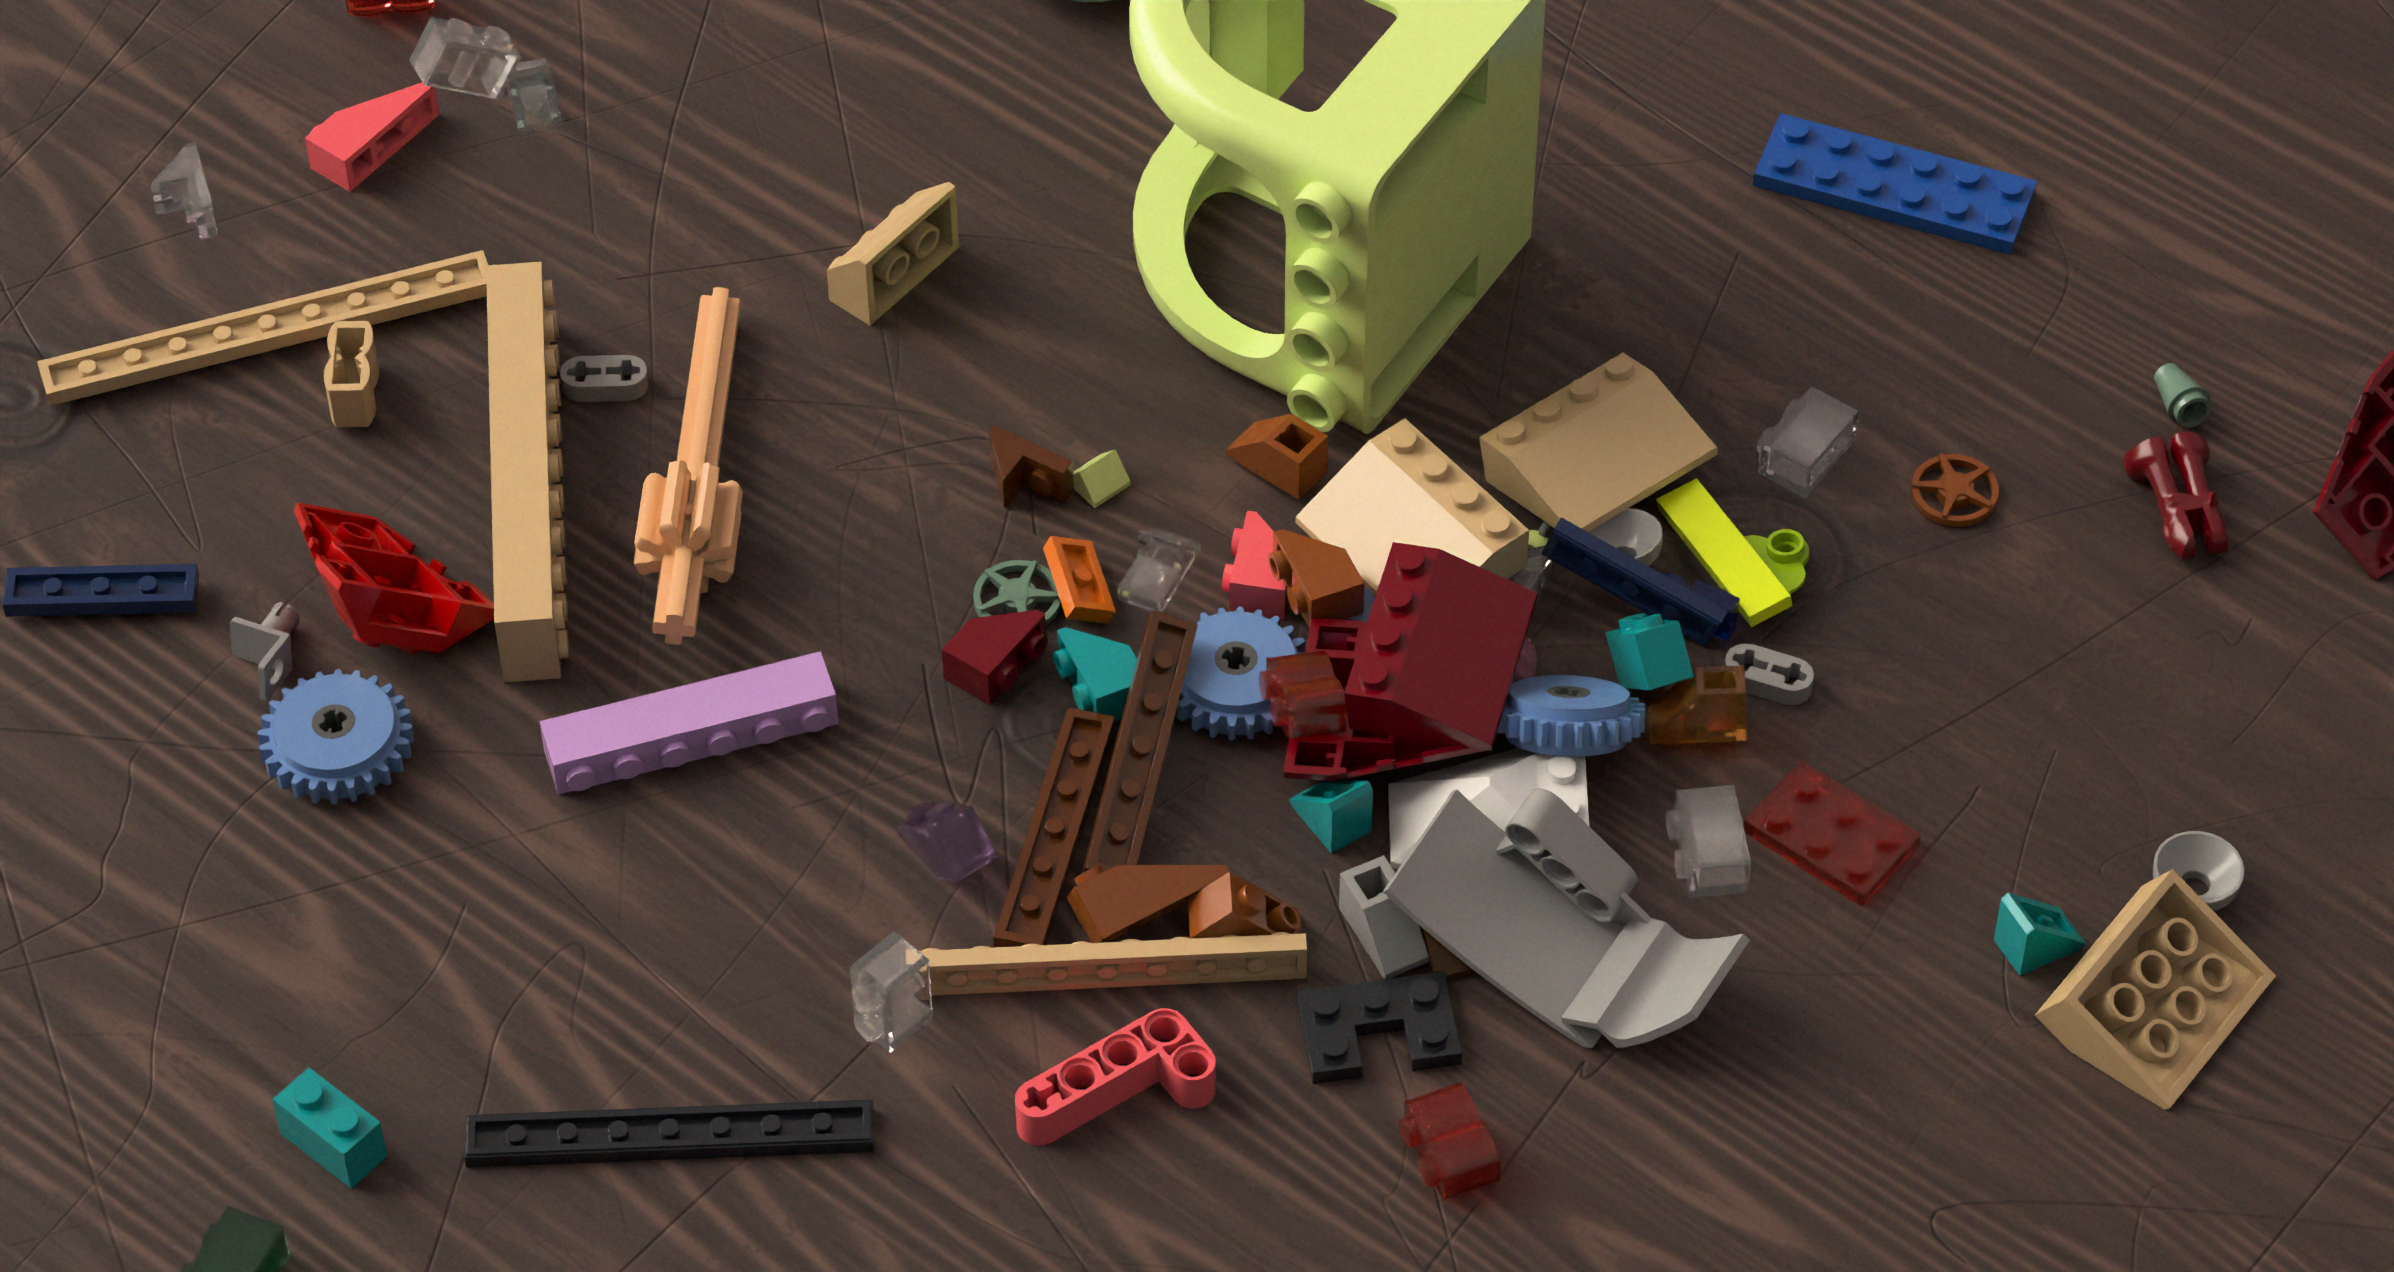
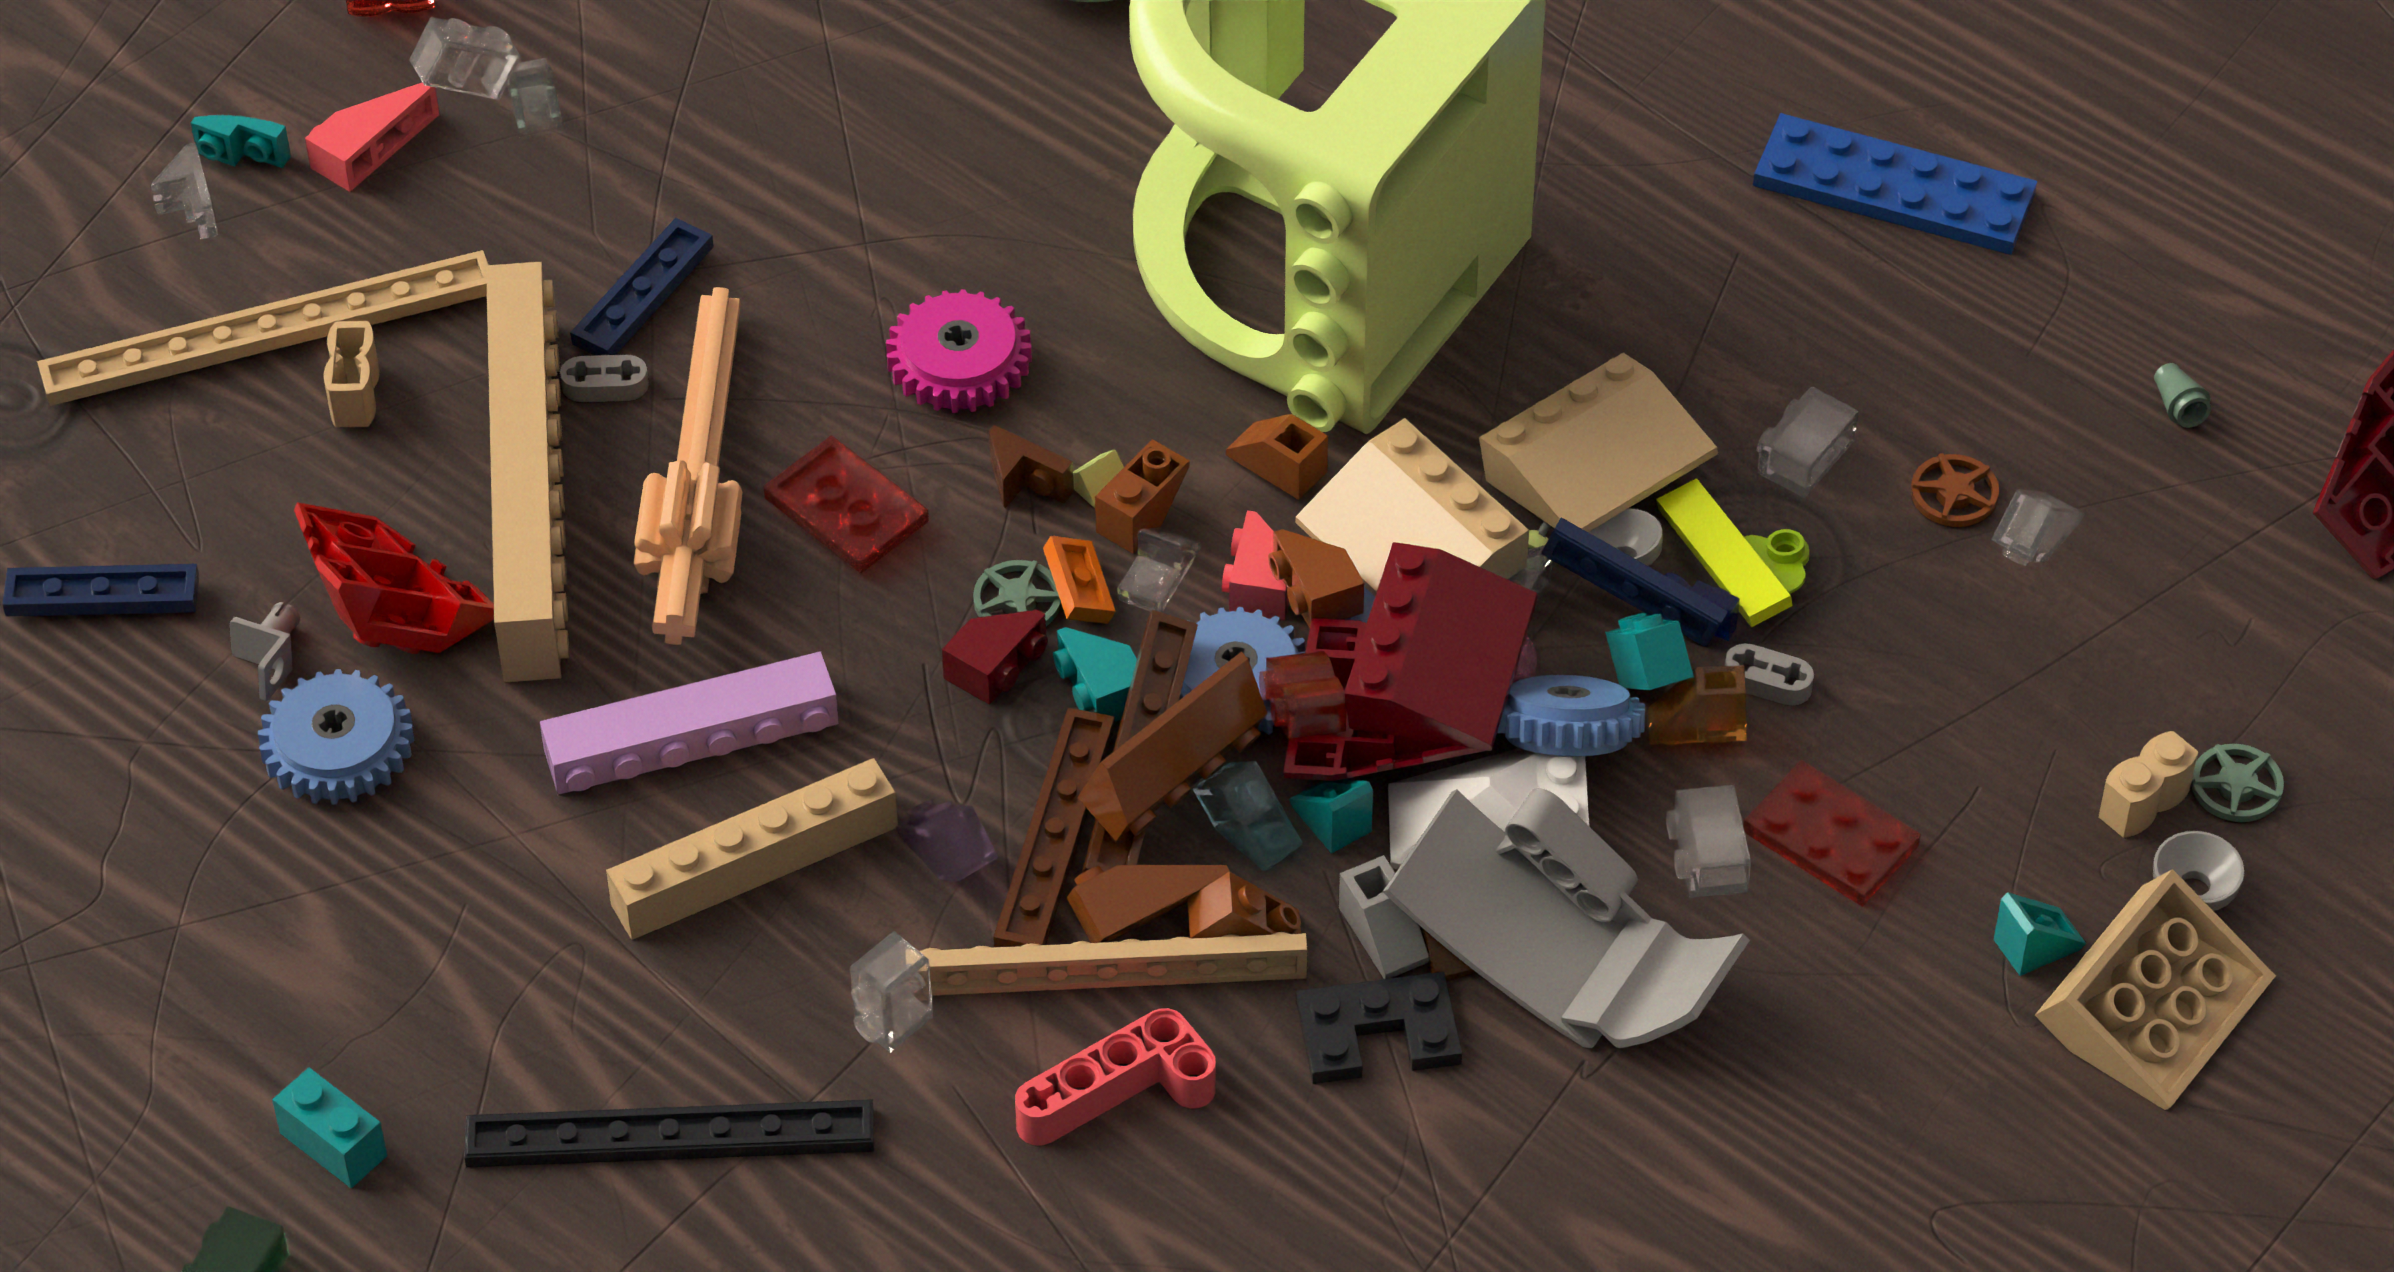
(231, 137): none -> teal slope
(642, 289): none -> dark blue plate
(752, 848): none -> tan brick
(846, 504): none -> clear red plate
(896, 254): tan slope -> none
(959, 351): none -> dark pink gear
(1140, 495): none -> dark orange slope
(1176, 749): none -> dark orange slope
(1248, 813): none -> clear light blue slope
(1450, 1140): clear red brick -> none
(2035, 526): none -> clear slope
(2148, 784): none -> tan brick
(2181, 512): dark red piece -> none
(2237, 782): none -> sand green wheel

